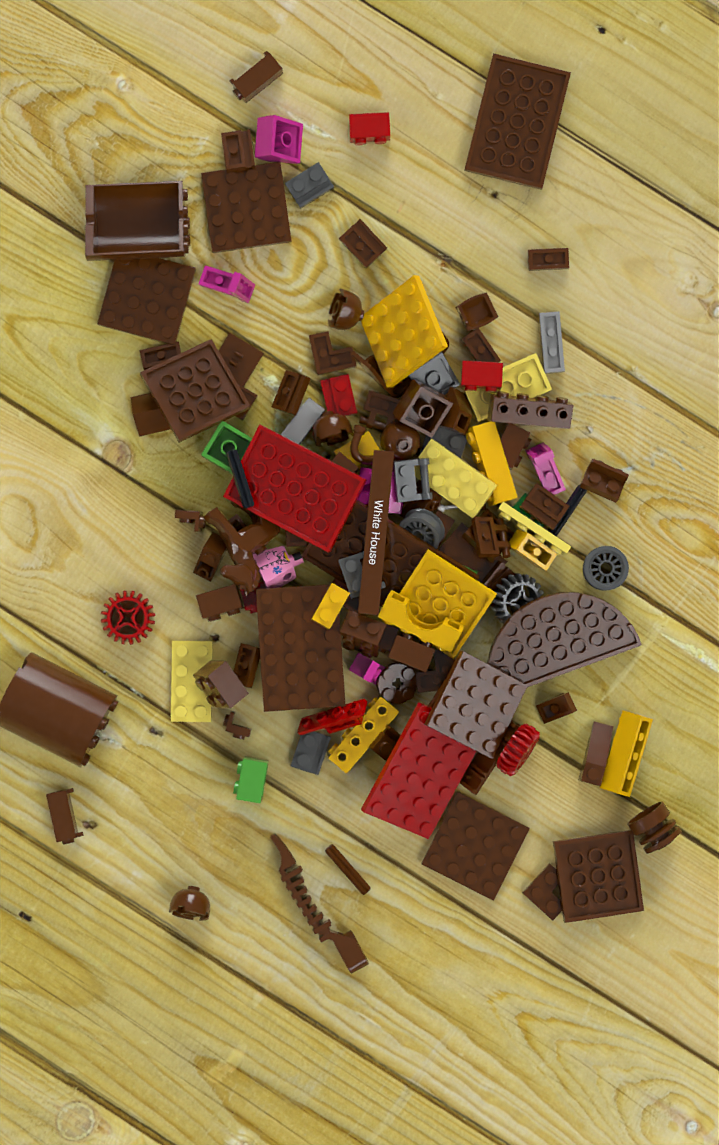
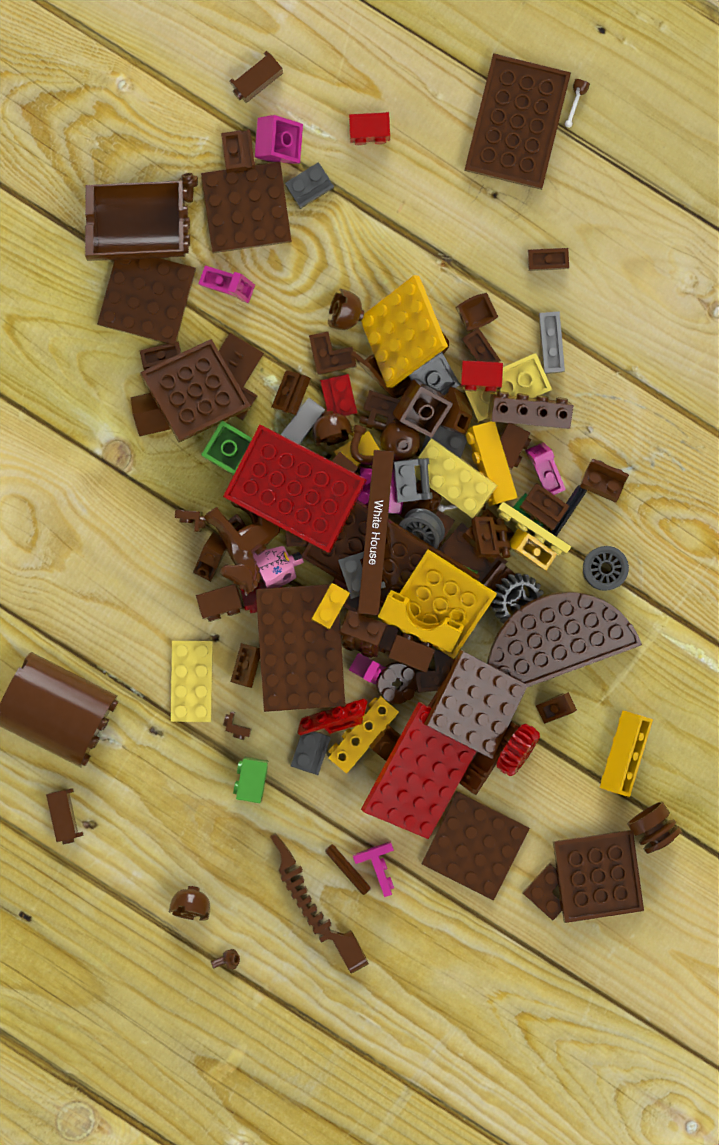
(135, 610): red gear -> none
(189, 182): none -> reddish brown plate
(220, 684): reddish brown brick -> none
(228, 958): none -> reddish brown plate
(240, 479): black axle -> none
(363, 243): reddish brown plate -> none
(379, 864): none -> dark pink bracket
(580, 88): none -> hinge
(596, 754): reddish brown slope -> none

